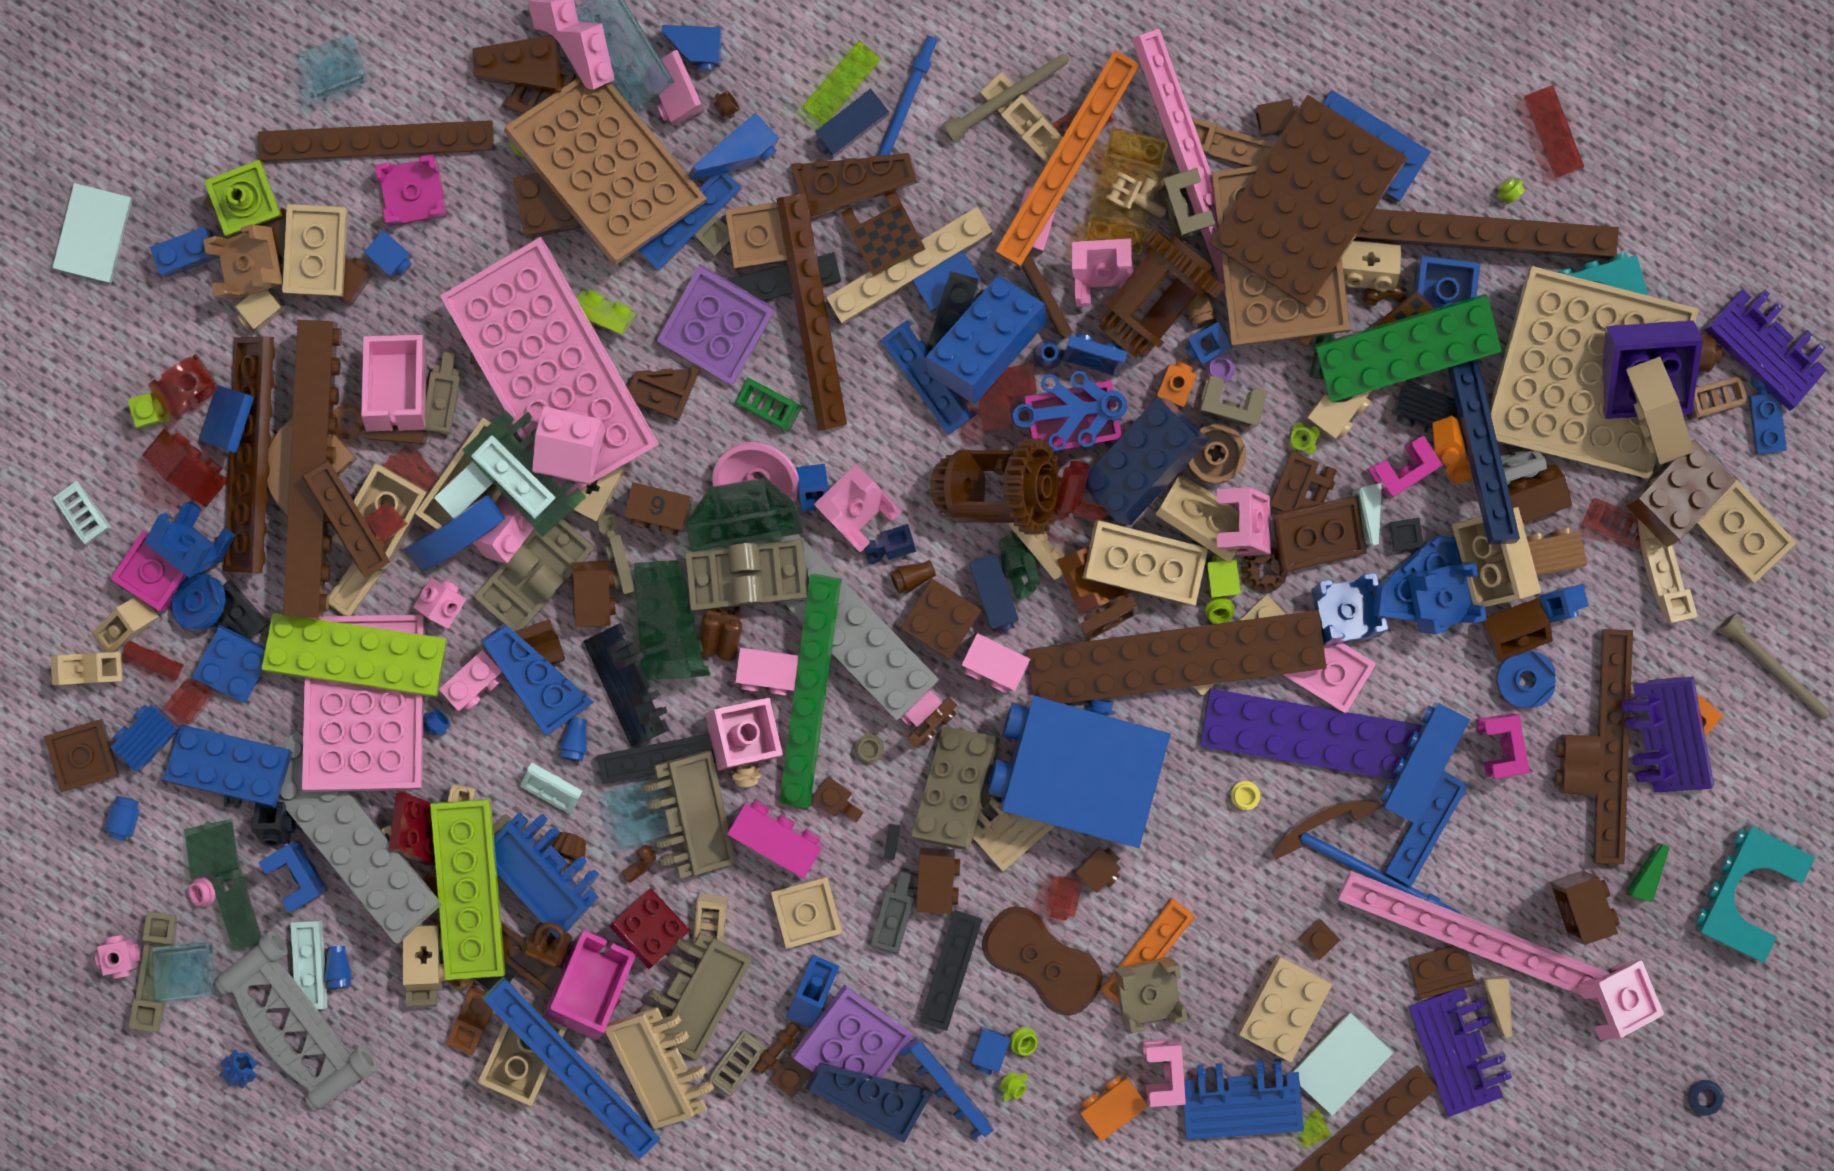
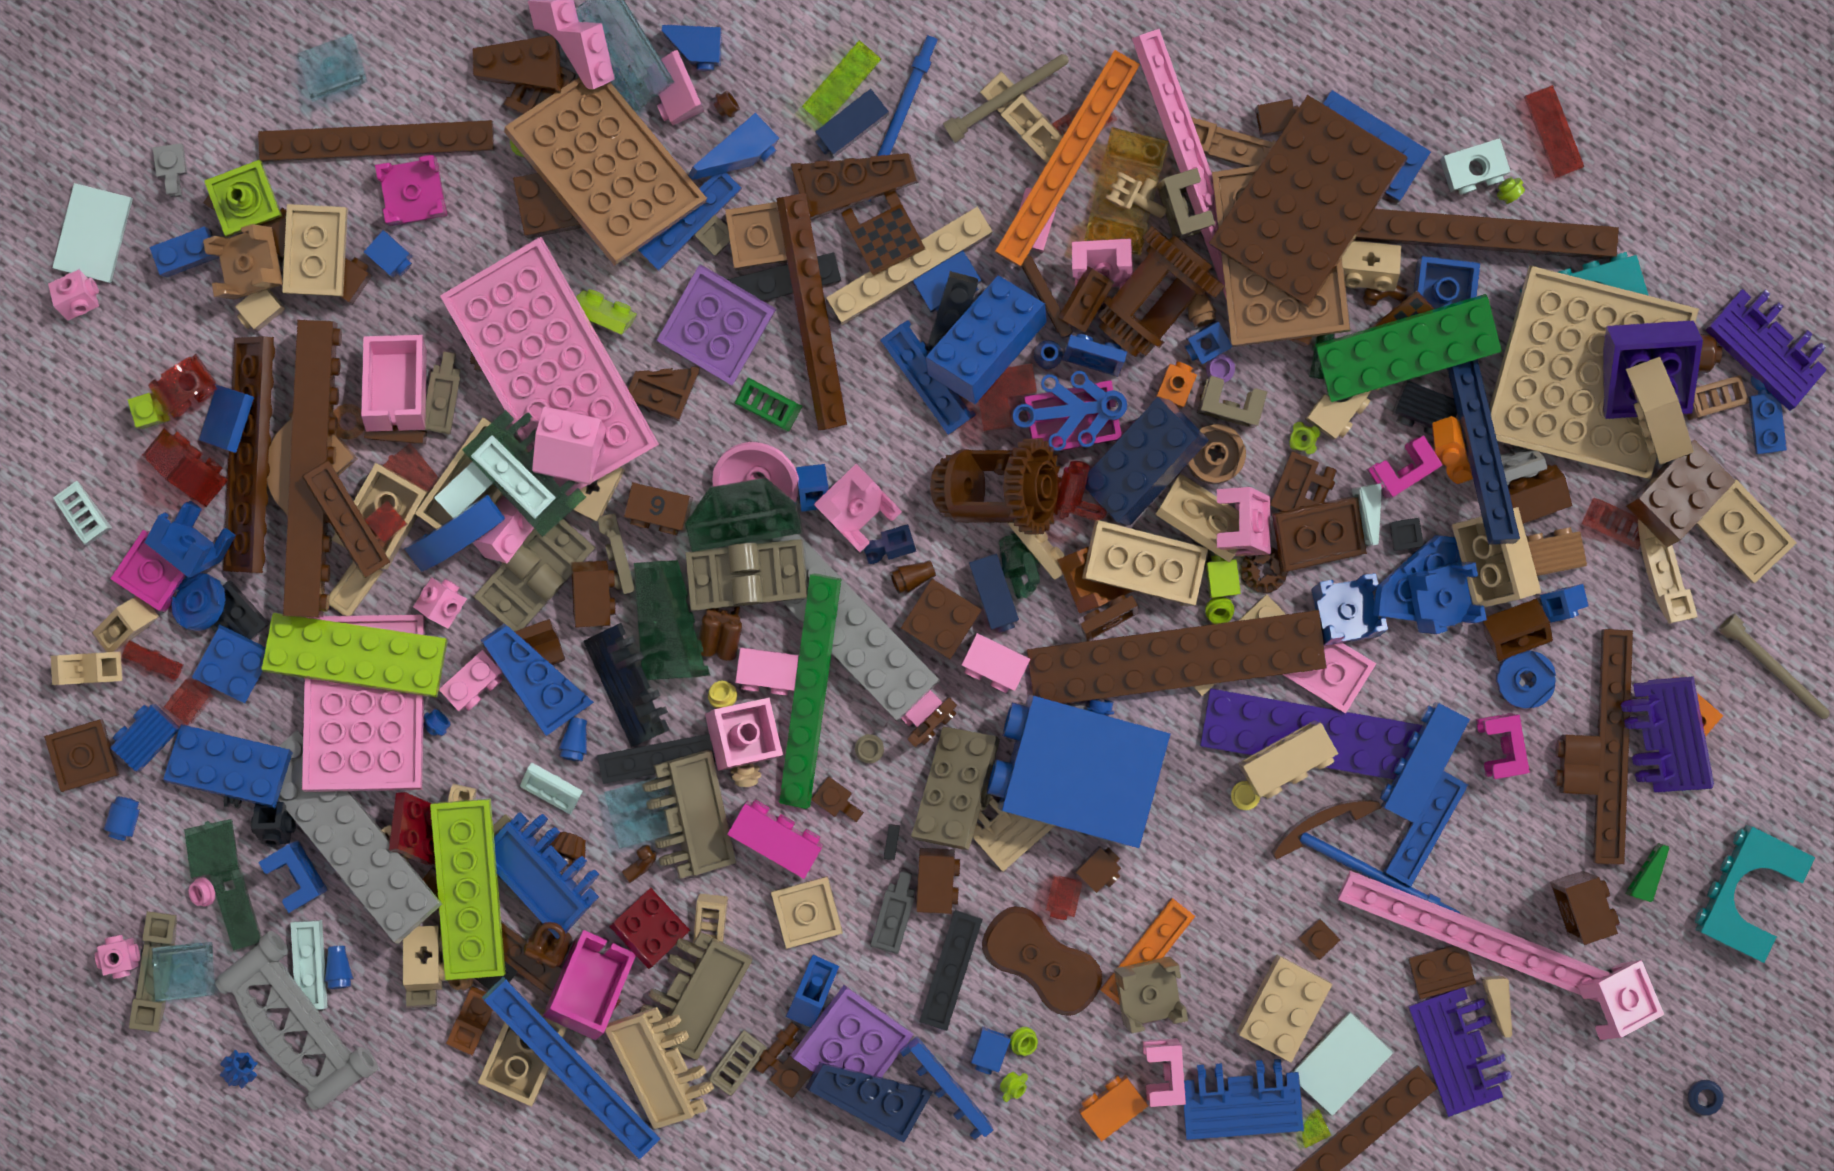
(74, 294): none -> bright pink brick
(170, 163): none -> light grey plate
(722, 694): none -> light yellow plate
(1086, 299): none -> reddish brown plate
(1288, 759): none -> tan brick
(1489, 155): none -> light aqua brick

